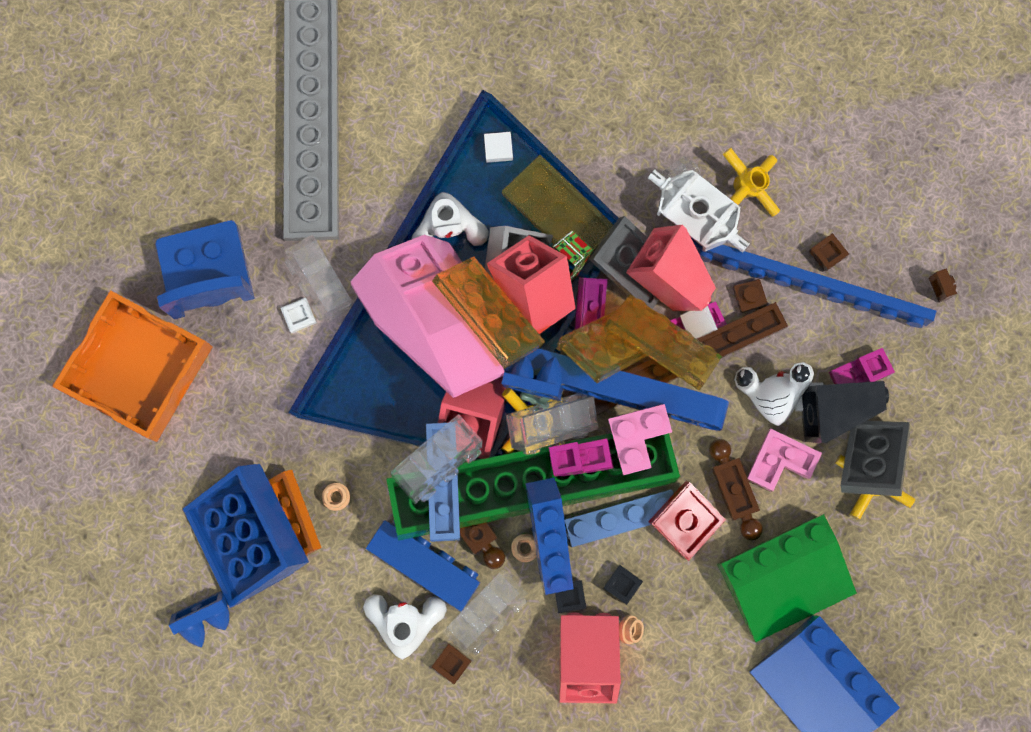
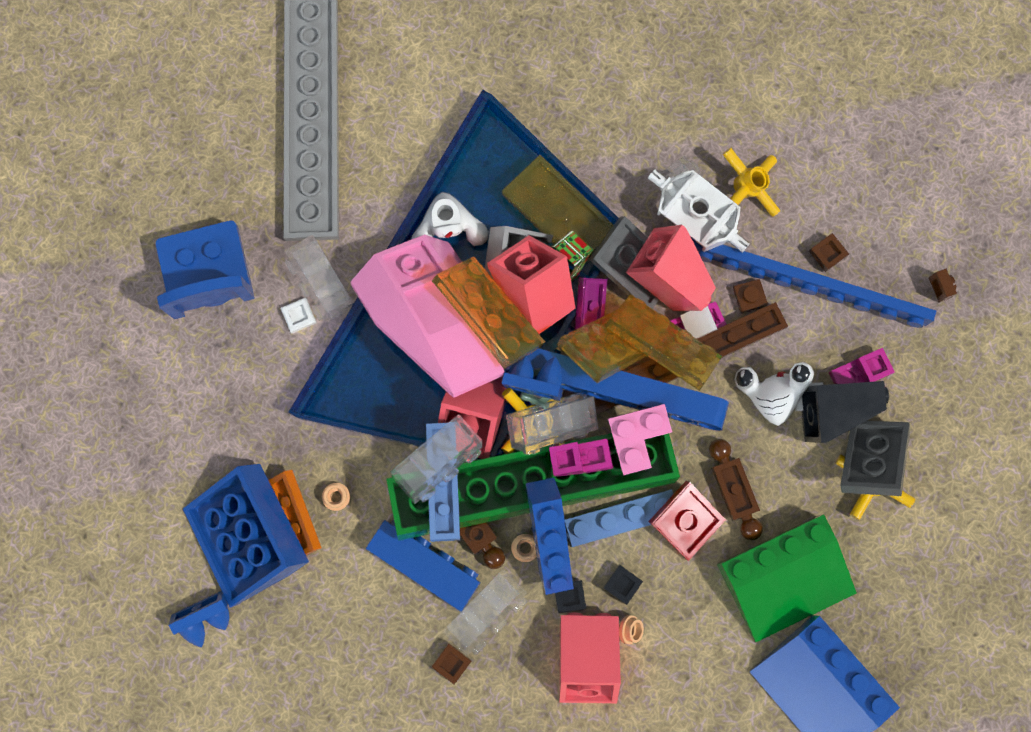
(133, 366): orange tile -> none
(403, 625): white head -> none
(498, 147): white tile -> none
(780, 453): bright pink plate -> none

